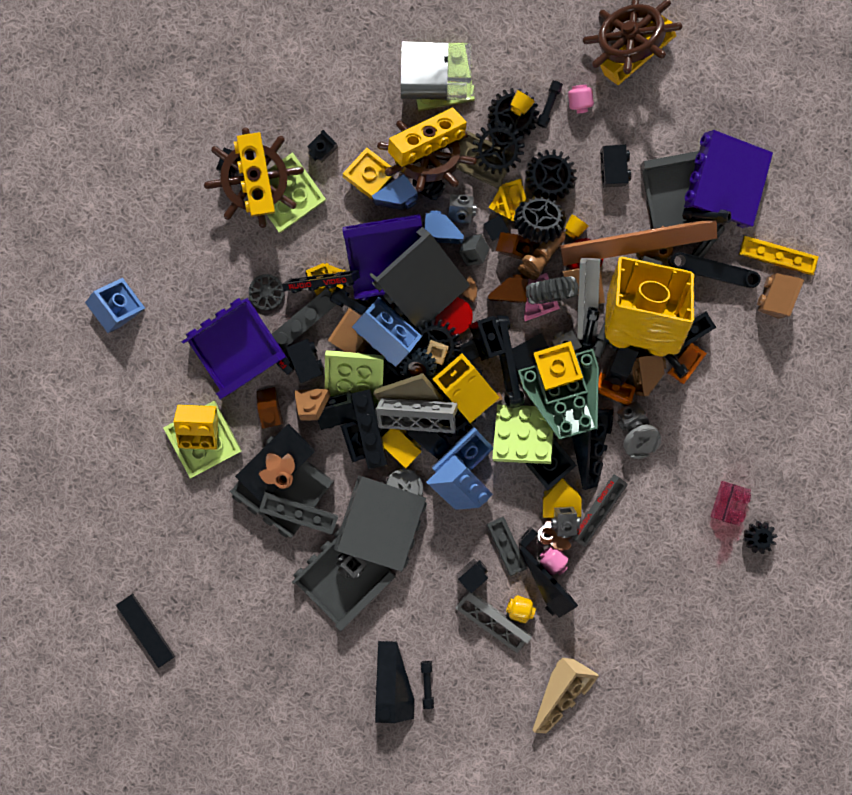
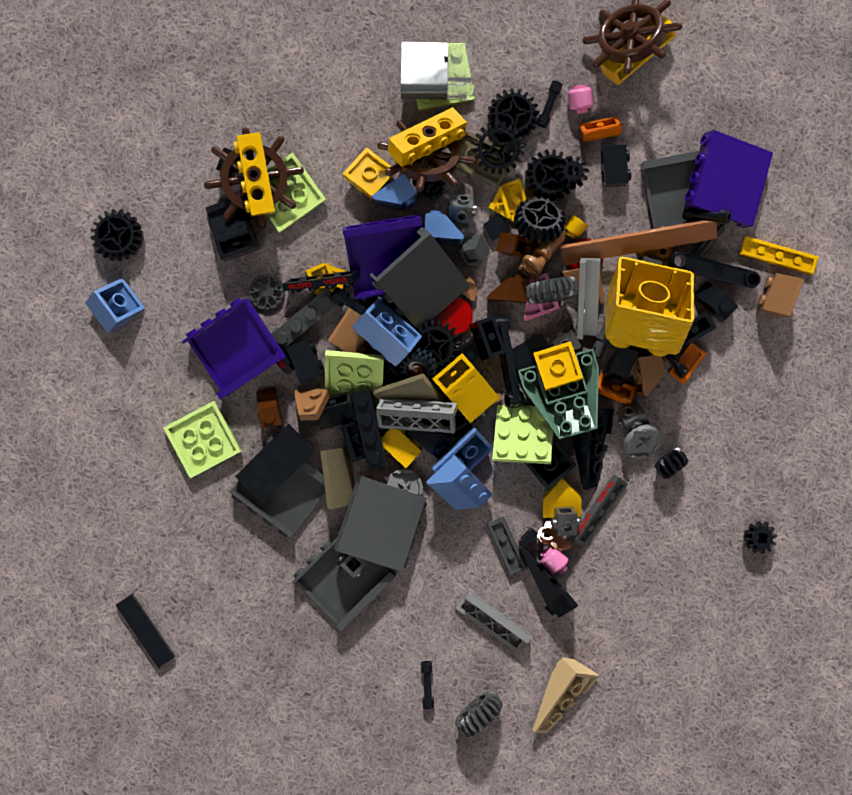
(101, 240): none -> black gear
(196, 427): yellow slope -> none
(232, 236): none -> black slope
(276, 468): nougat plate -> none
(298, 513): dark grey plate -> none
(329, 147): black brick -> none
(337, 477): none -> dark tan tile
(393, 688): black wedge -> none
(438, 350): tan tile -> none
(473, 575): black brick -> none
(478, 713): none -> dark grey gear
(520, 609): yellow head -> none
(521, 103): yellow hat -> none
(571, 165): none -> black gear
(592, 316): black bar -> none
(600, 129): none -> orange brick
(671, 463): none -> black gear
(715, 301): none -> black slope
(731, 503): clear pink bracket -> none

